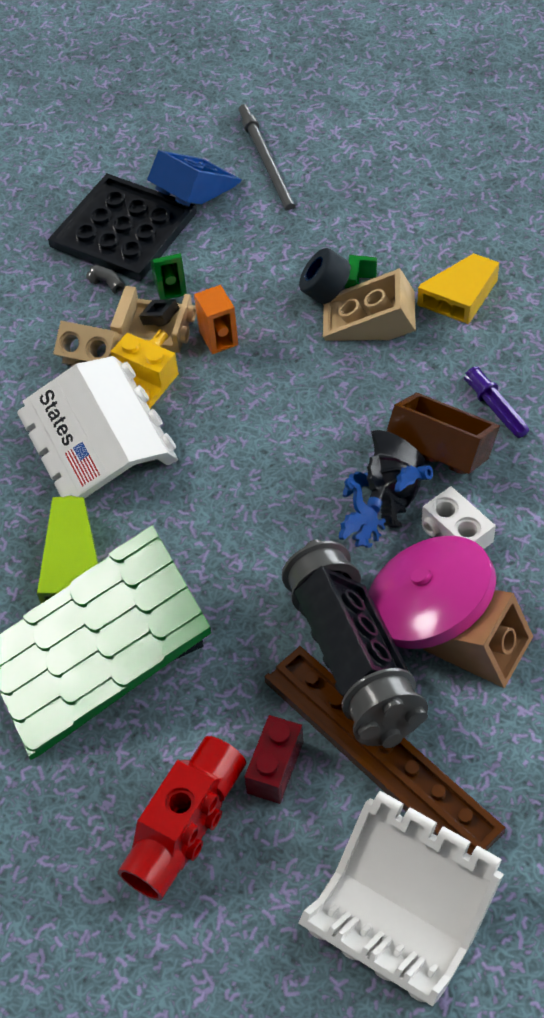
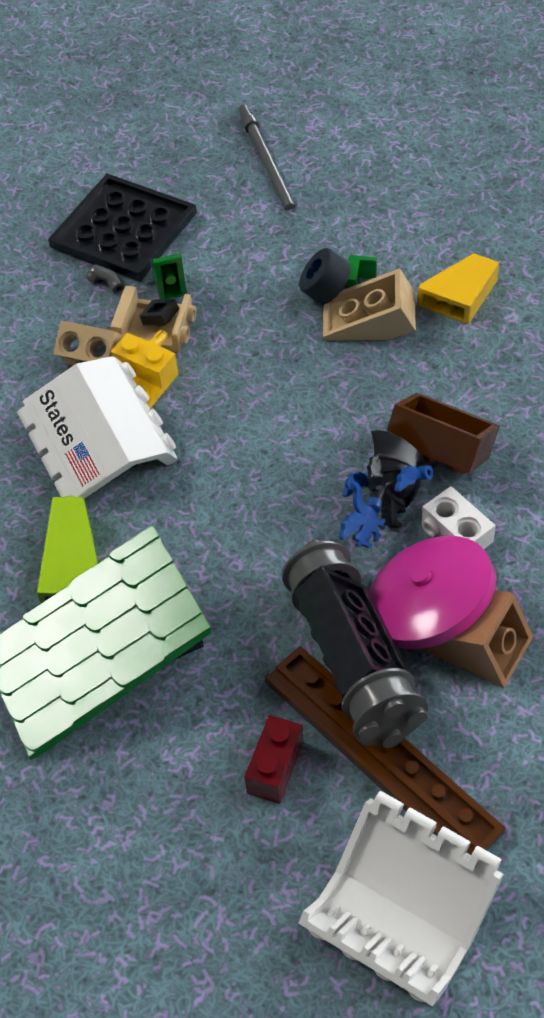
(179, 816): red brick -> none
(189, 178): blue slope -> none
(216, 319): orange brick -> none
(489, 393): dark purple axle -> none

